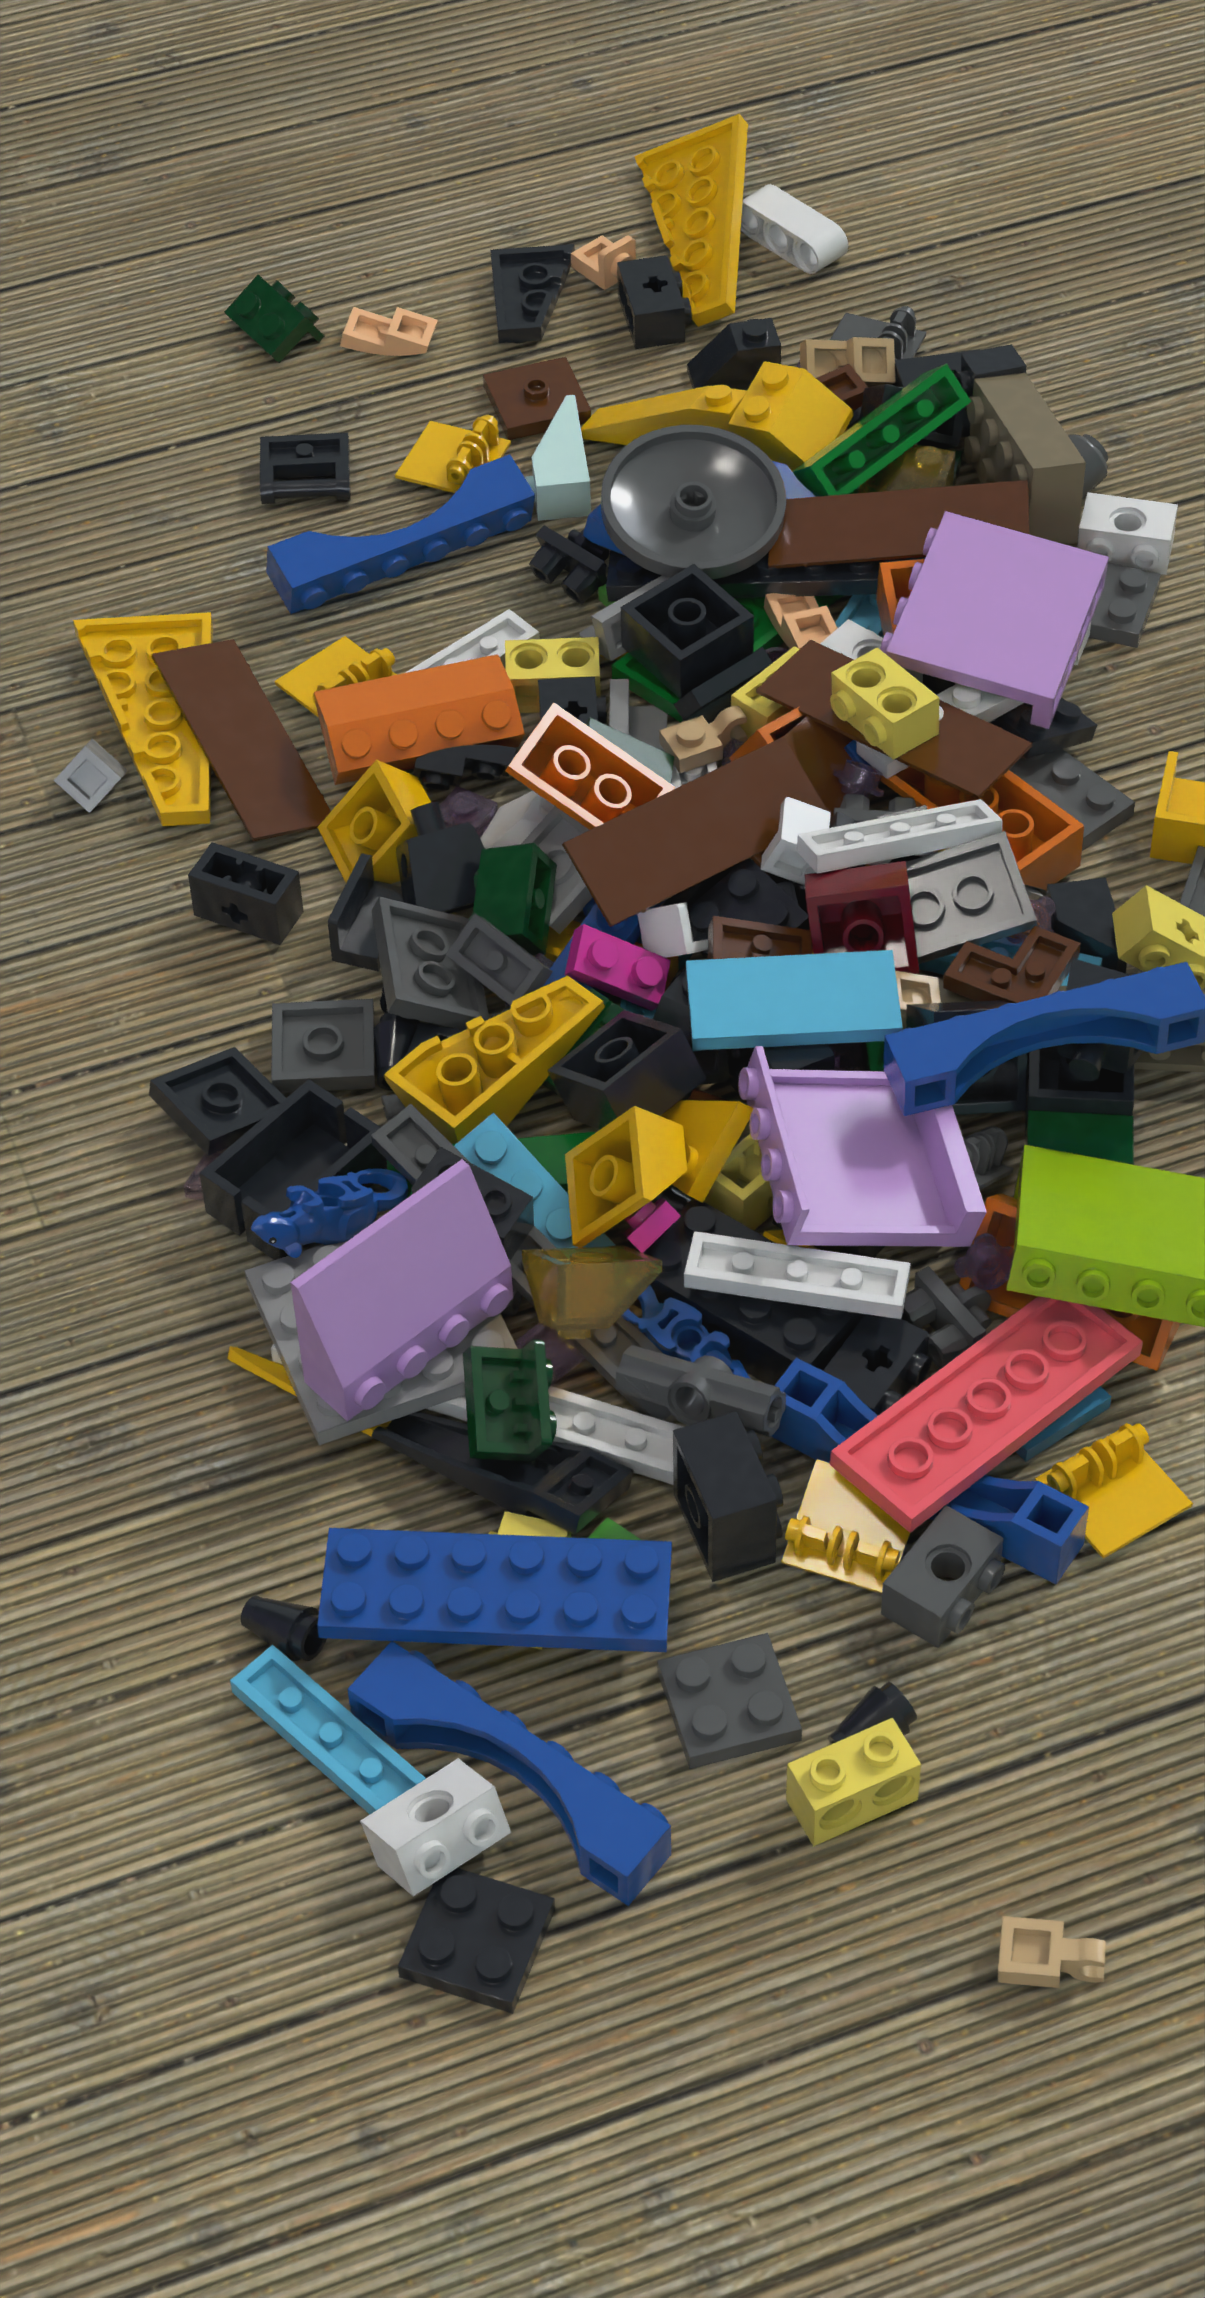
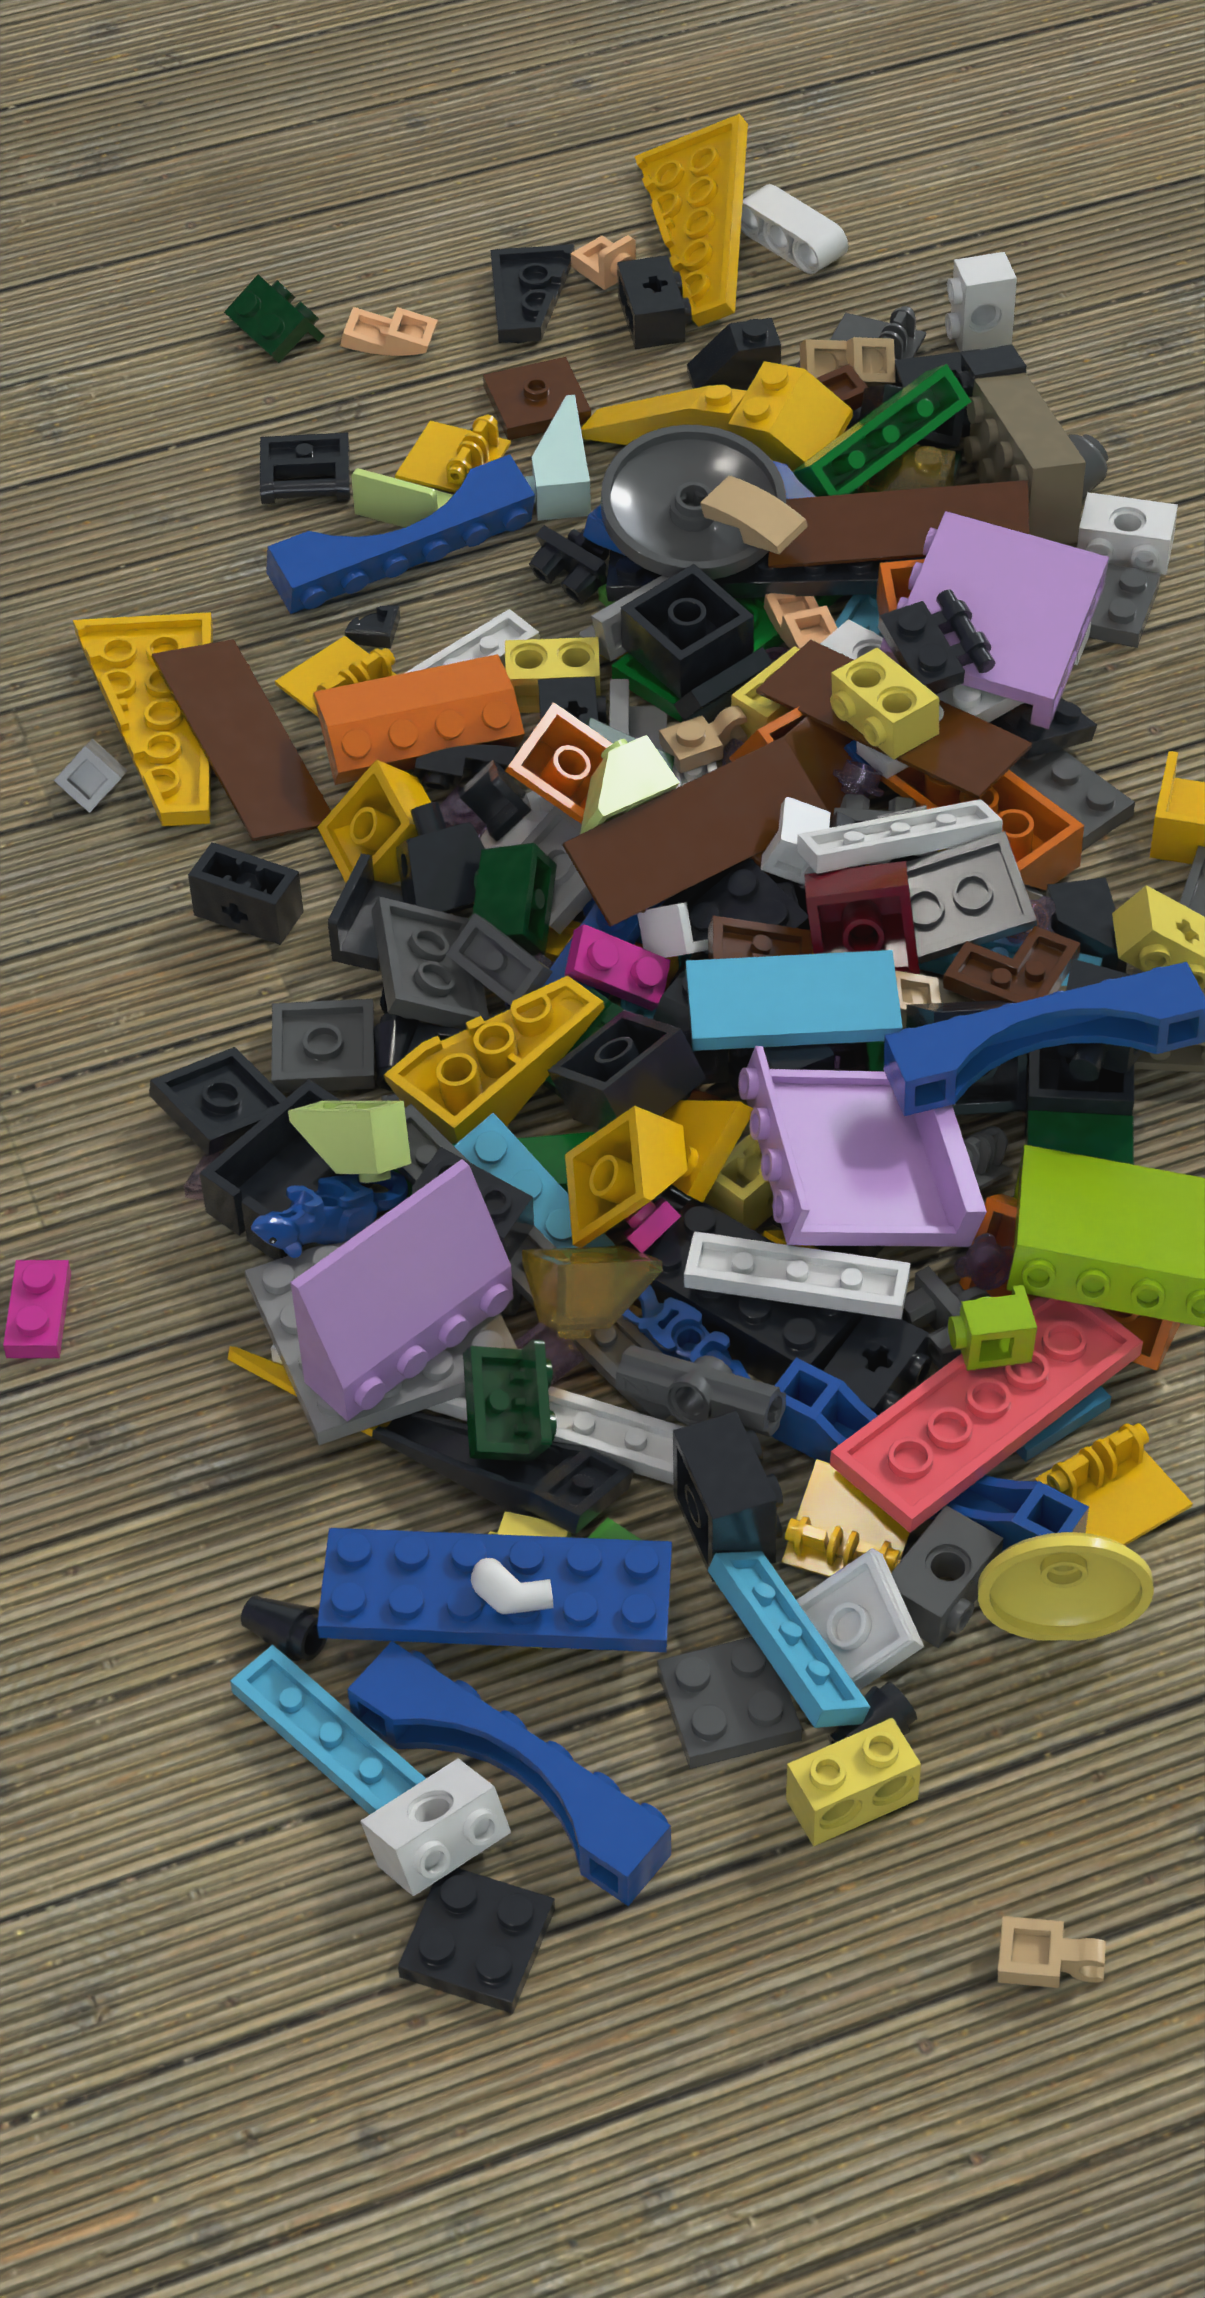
(37, 1309): none -> dark pink plate
(356, 1136): none -> yellowish green slope
(375, 629): none -> black tile
(393, 499): none -> yellowish green panel
(495, 799): none -> black panel
(505, 1592): none -> white arm
(626, 779): none -> yellowish green slope
(758, 514): none -> tan slope
(788, 1639): none -> medium azure plate
(863, 1618): none -> white tile
(922, 649): none -> black plate
(981, 302): none -> white brick
(994, 1330): none -> lime brick
(1065, 1587): none -> light yellow dish

